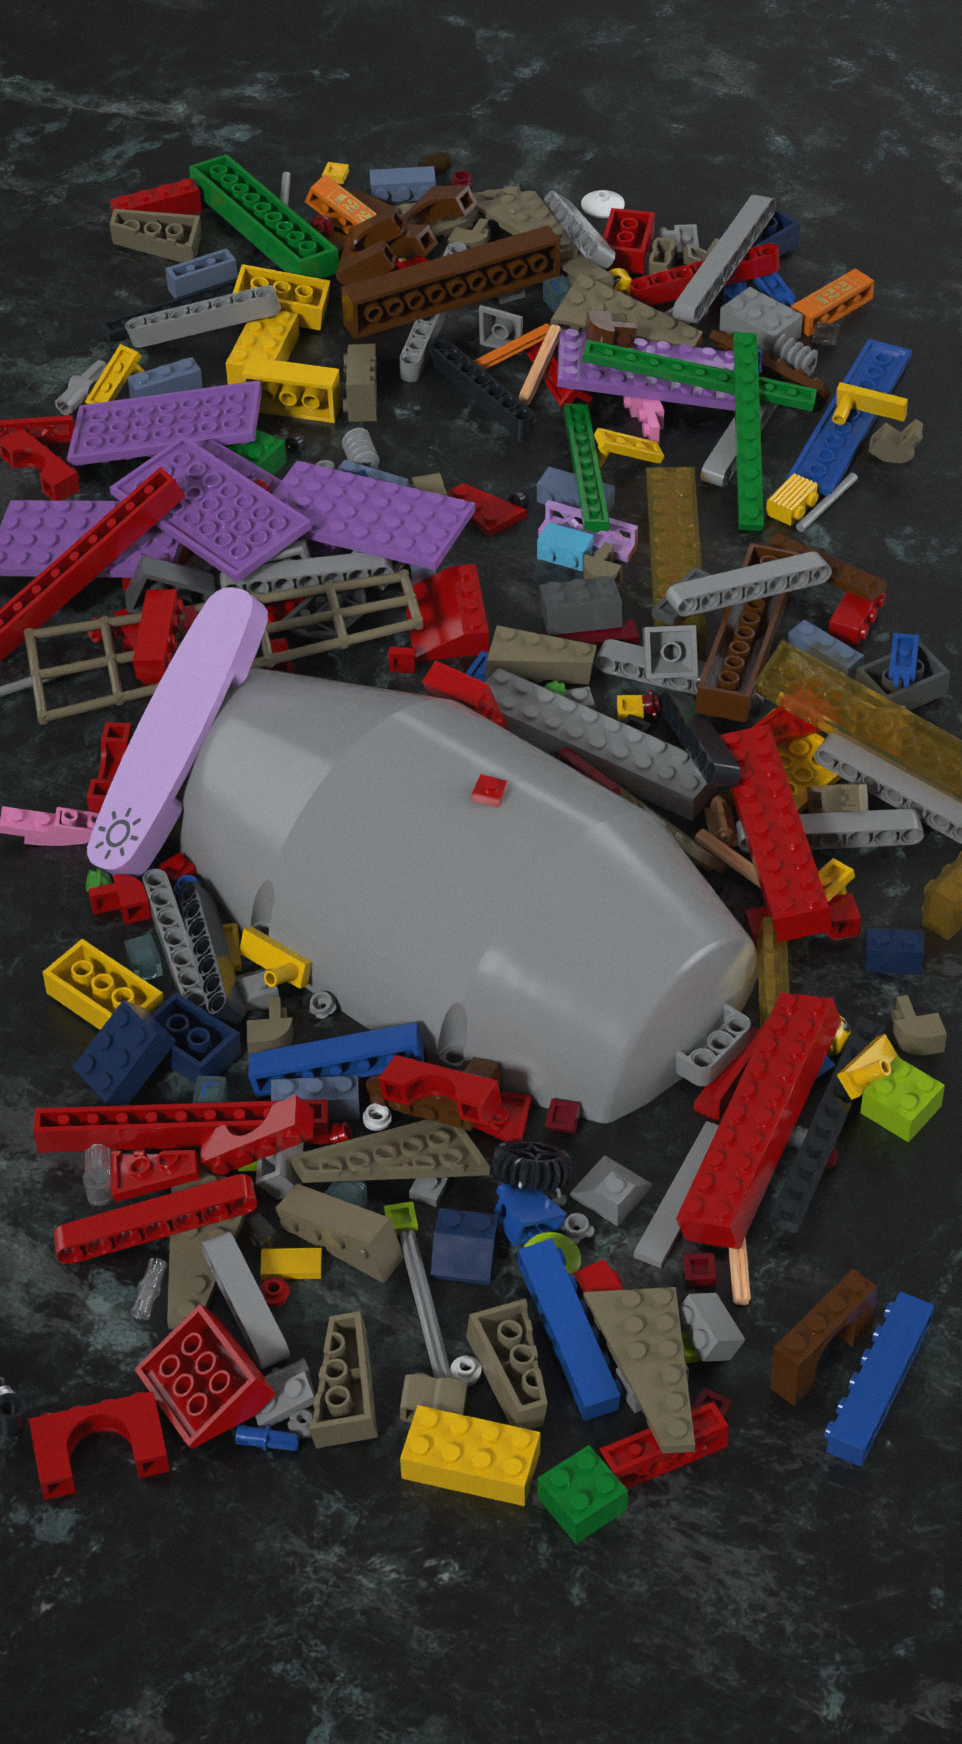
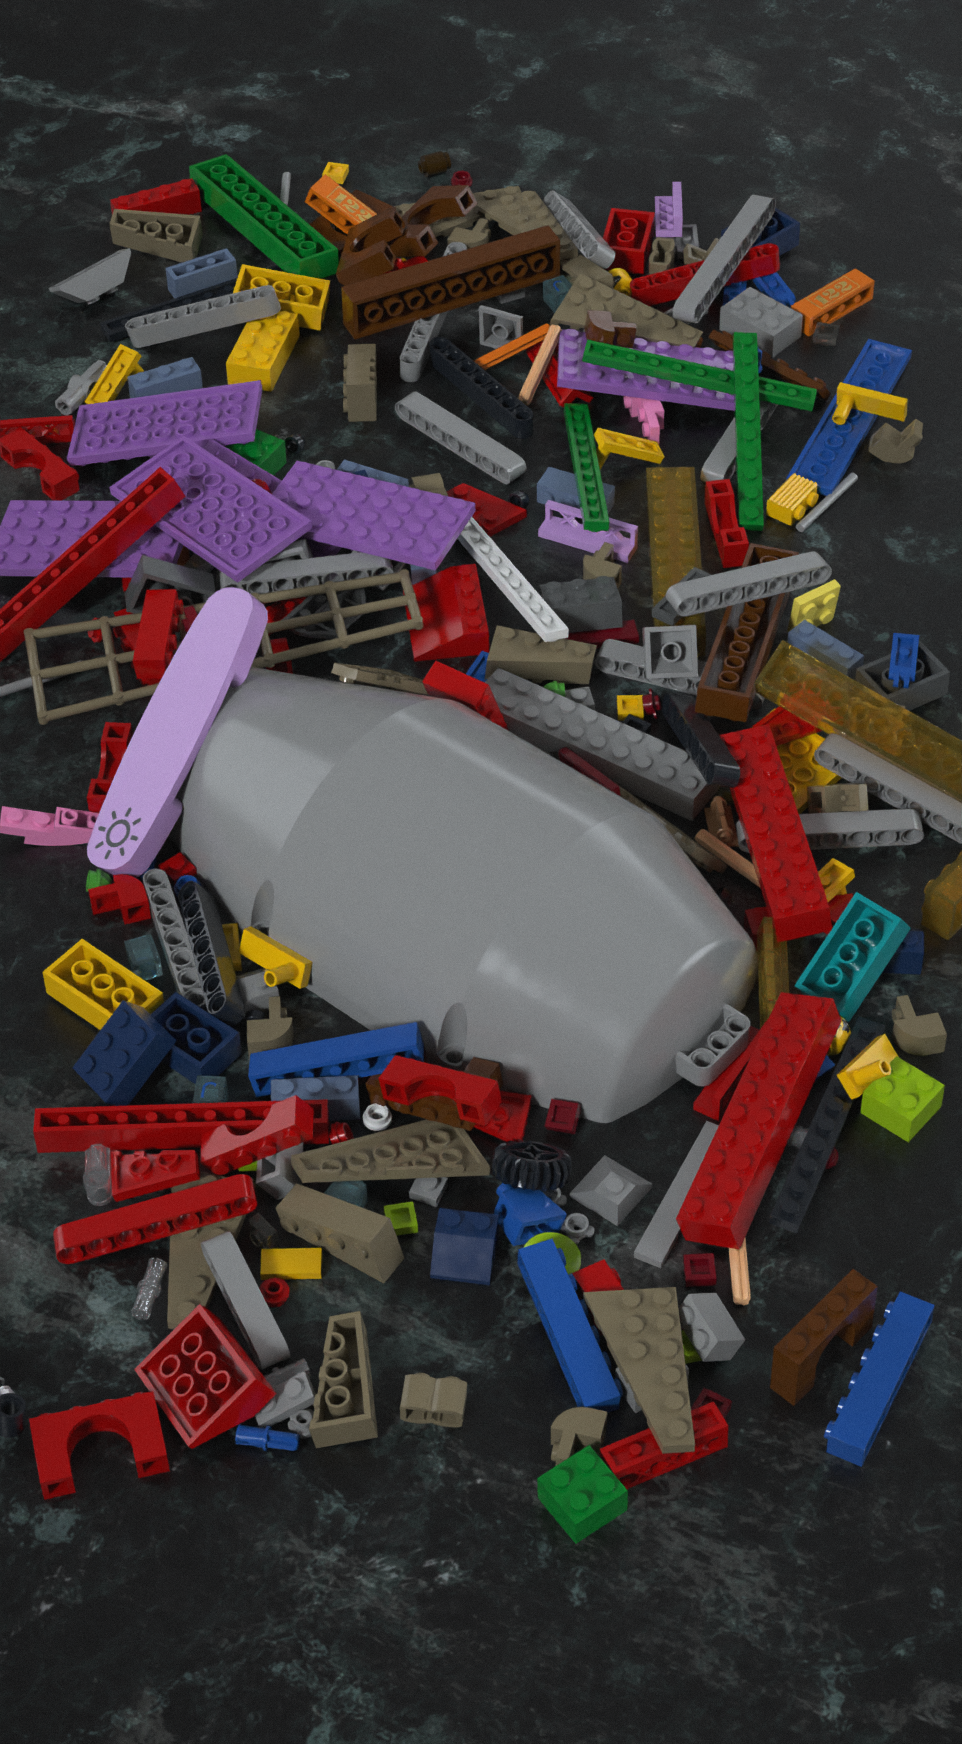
(95, 279): none -> light grey wedge
(296, 389): yellow brick -> none
(318, 1000): light grey plate -> none
(325, 222): dark red plate -> none
(359, 448): light grey piece -> none
(379, 677): none -> dark tan wing
(401, 183): sand blue brick -> none
(402, 660): red plate -> none
(424, 1304): light grey axle -> none
(460, 437): none -> light grey beam
(470, 1376): white plate -> none
(470, 1455): yellow brick -> none
(489, 790): red plate -> none
(508, 1358): dark tan wedge -> none
(512, 583): none -> white plate
(564, 546): medium azure brick -> none
(576, 1430): none -> dark tan brick
(600, 202): white dish -> none
(674, 215): none -> lavender fence
(729, 537): none -> red arch
(793, 353): light grey piece -> none
(815, 606): none -> light yellow plate
(843, 575): reddish brown plate -> none
(853, 617): red brick -> none
(853, 955): none -> teal brick

